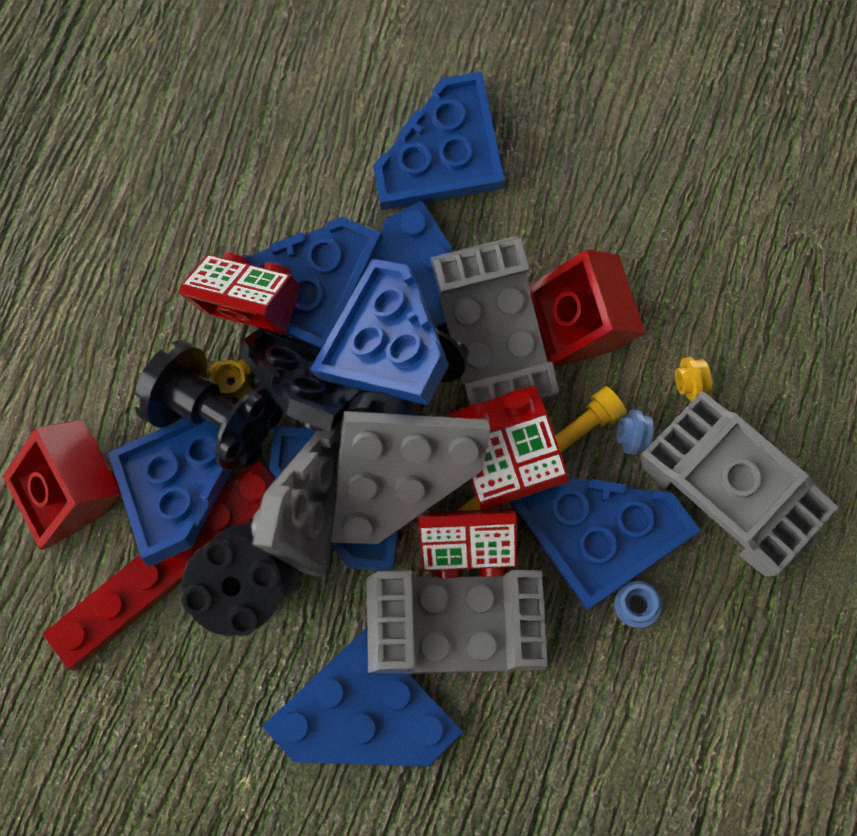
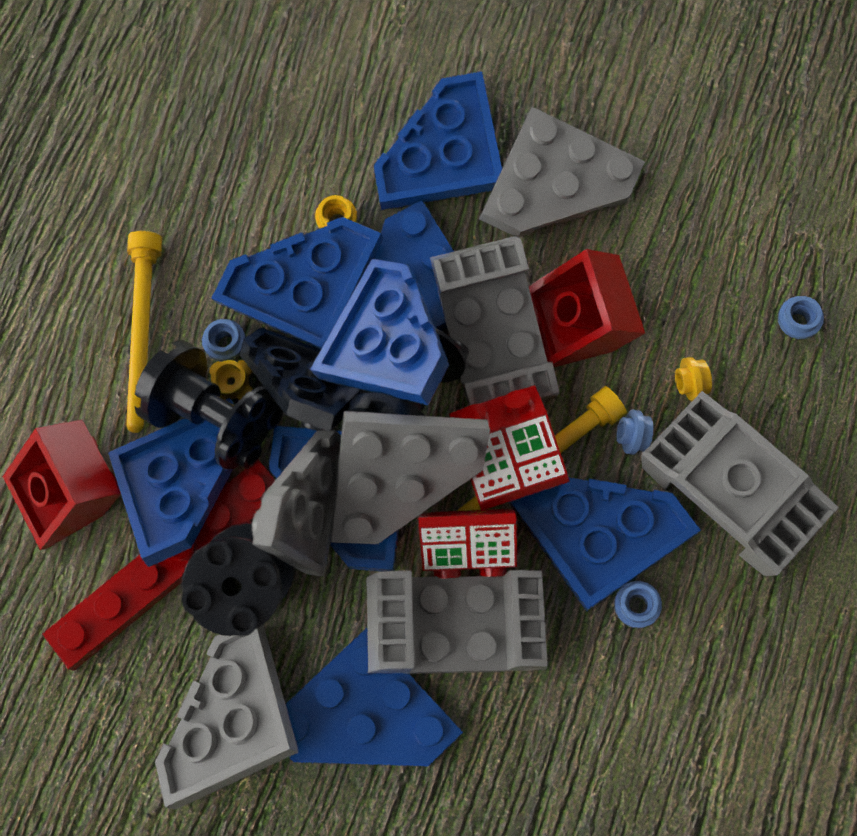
(144, 250): none -> yellow piece
(218, 330): none -> medium blue plate
(228, 722): none -> light grey plate
(242, 292): red slope -> none
(334, 205): none -> yellow plate
(557, 177): none -> light grey plate
(806, 307): none -> medium blue plate

